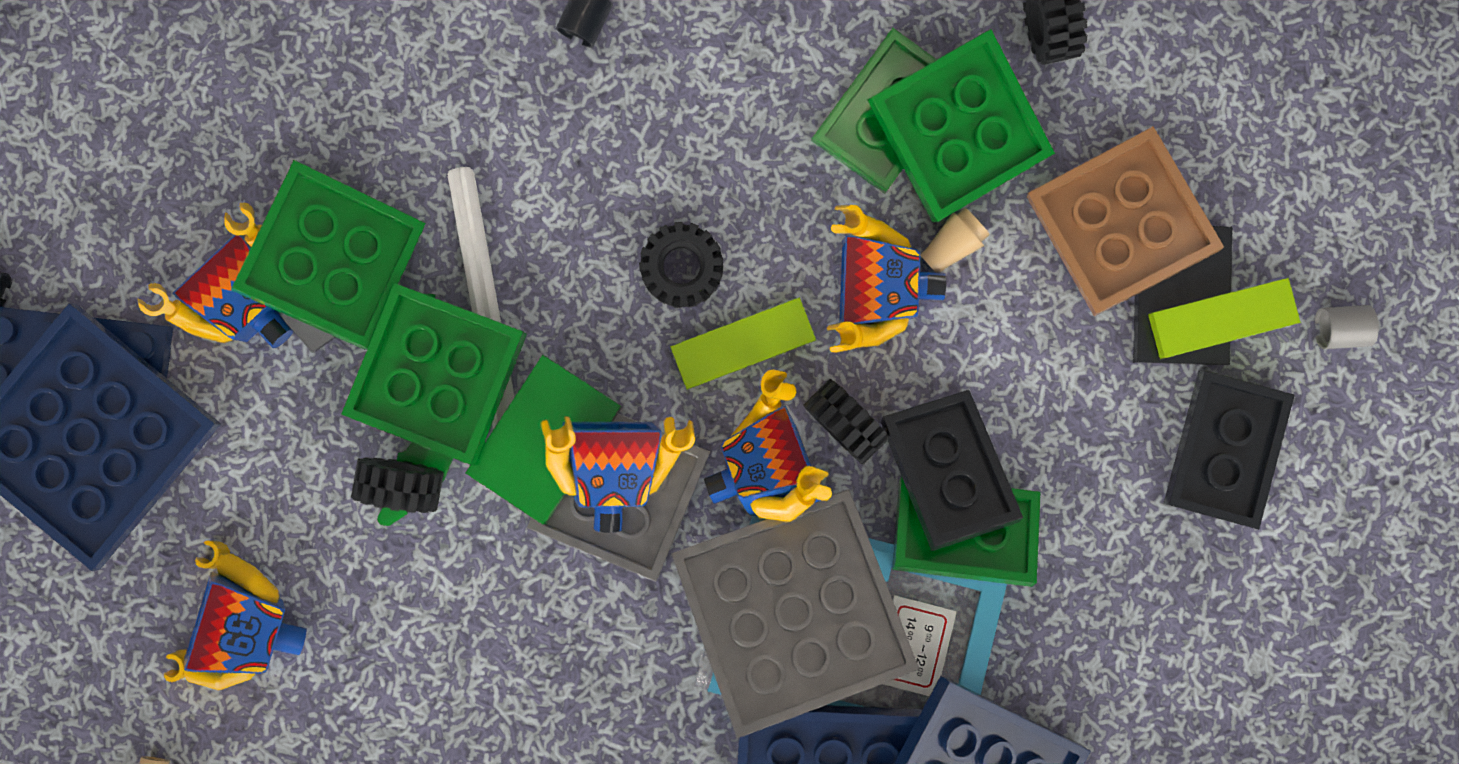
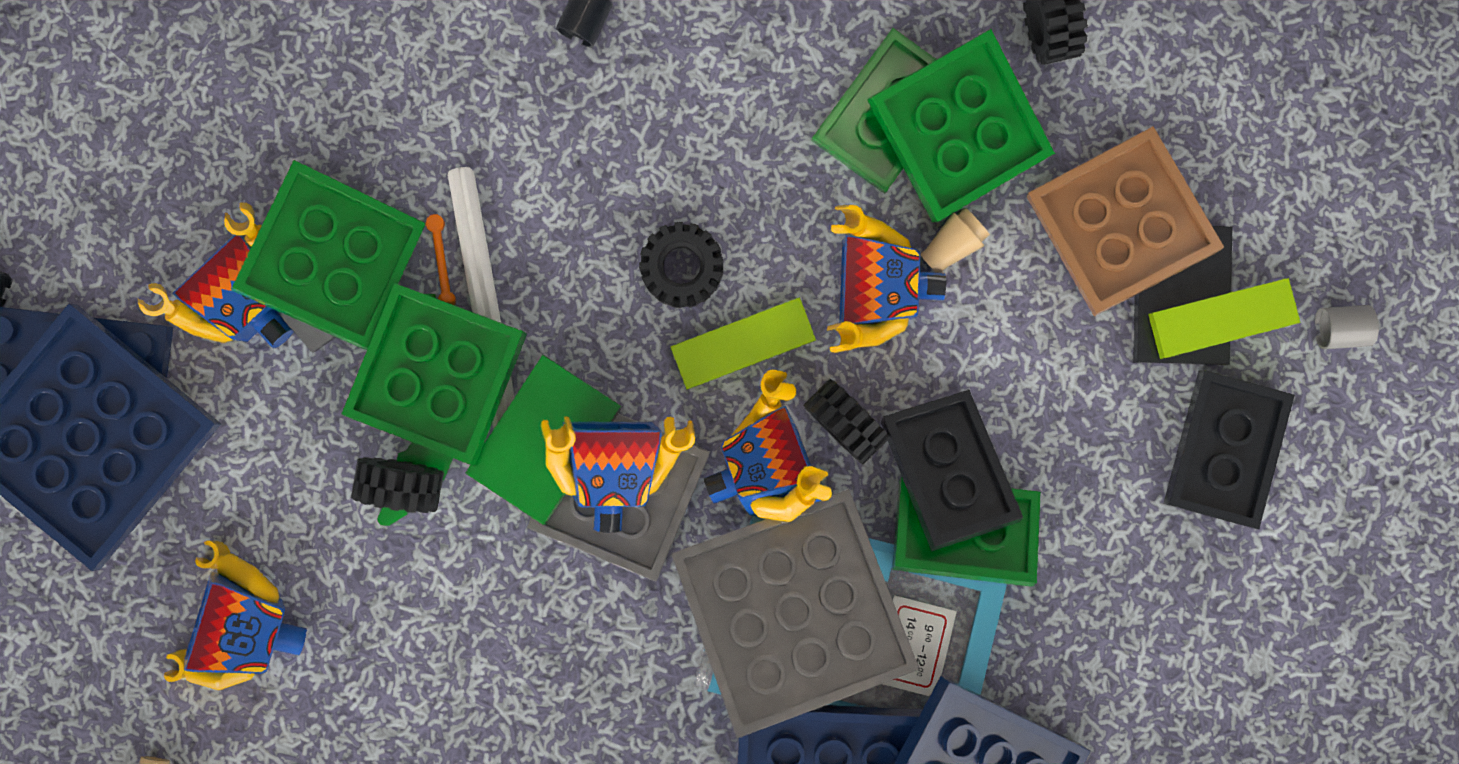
(436, 224): none -> orange hinge

